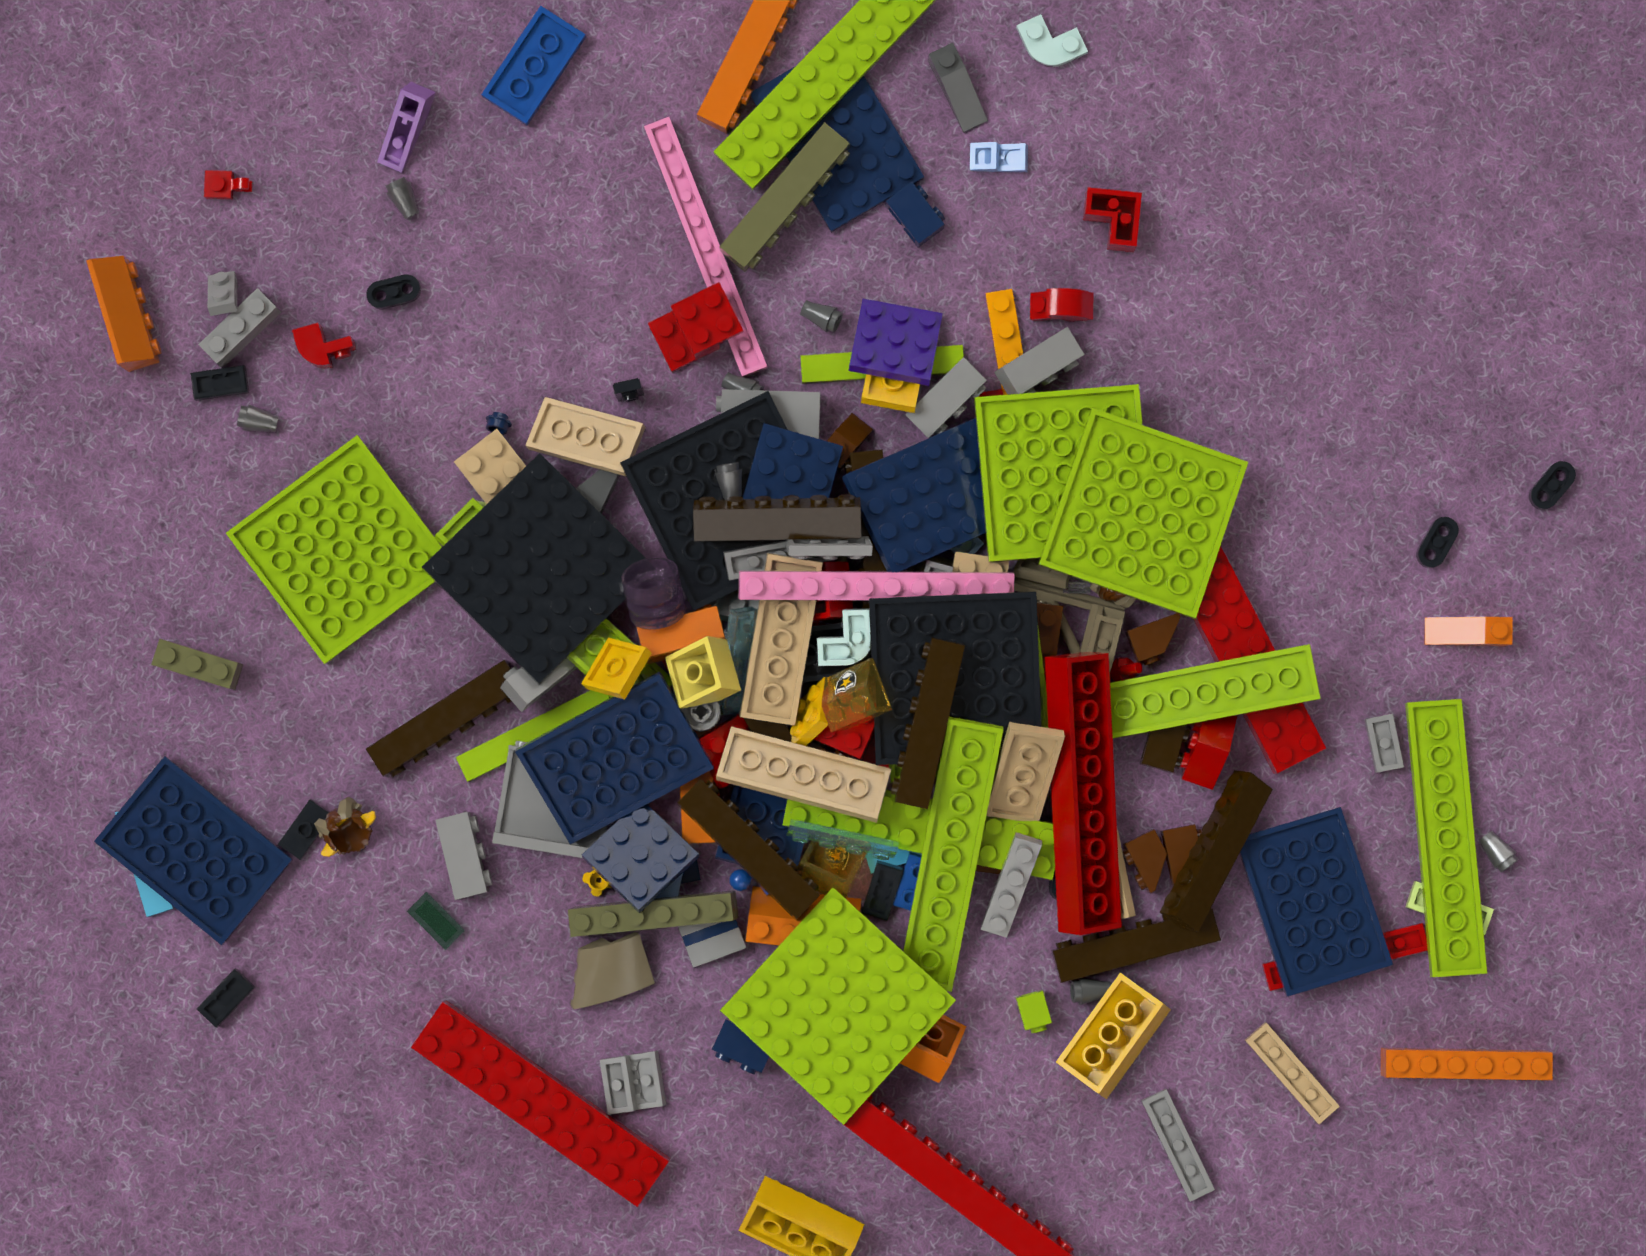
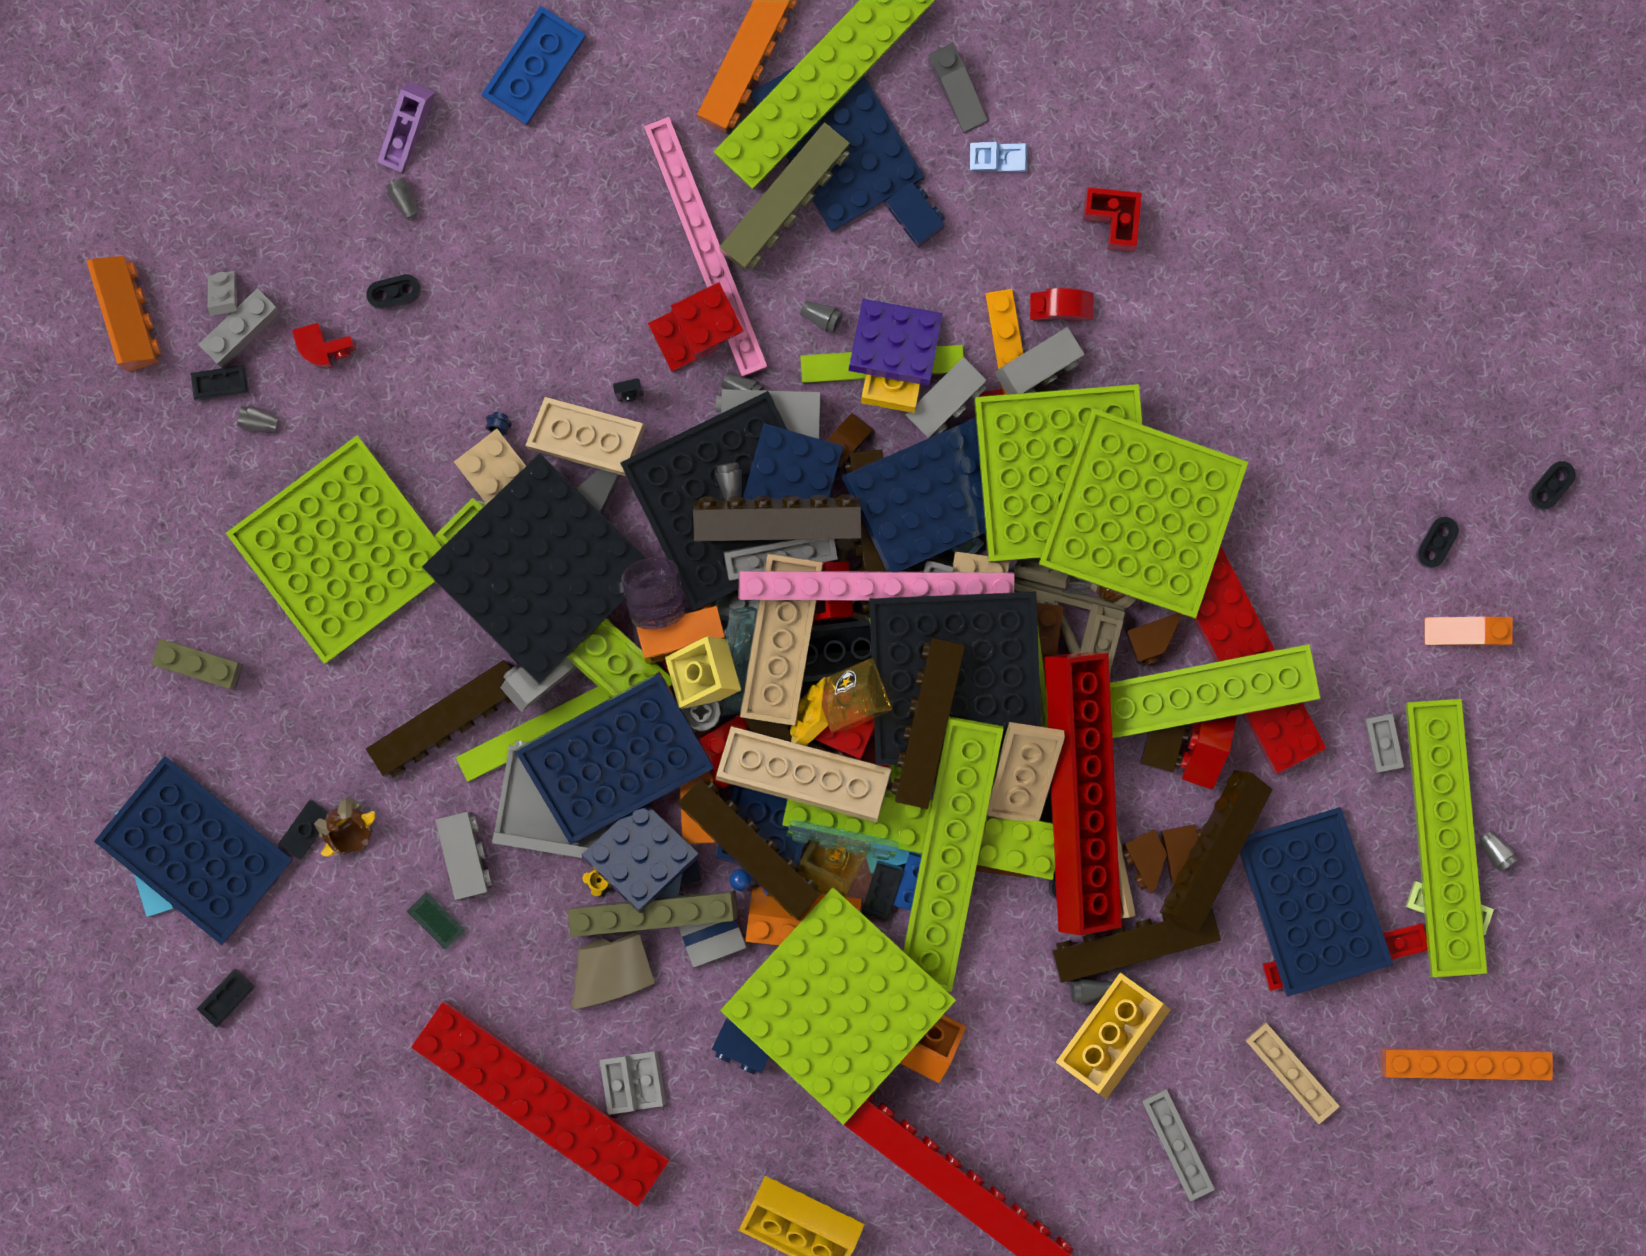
(222, 184): red plate -> none
(616, 668): yellow plate -> none
(830, 548): light grey plate -> none
(851, 647): light aqua plate -> none
(1011, 884): light grey plate -> none
(1033, 1011): lime brick -> none
(1050, 50): light aqua plate -> none
(1124, 669): red plate -> none

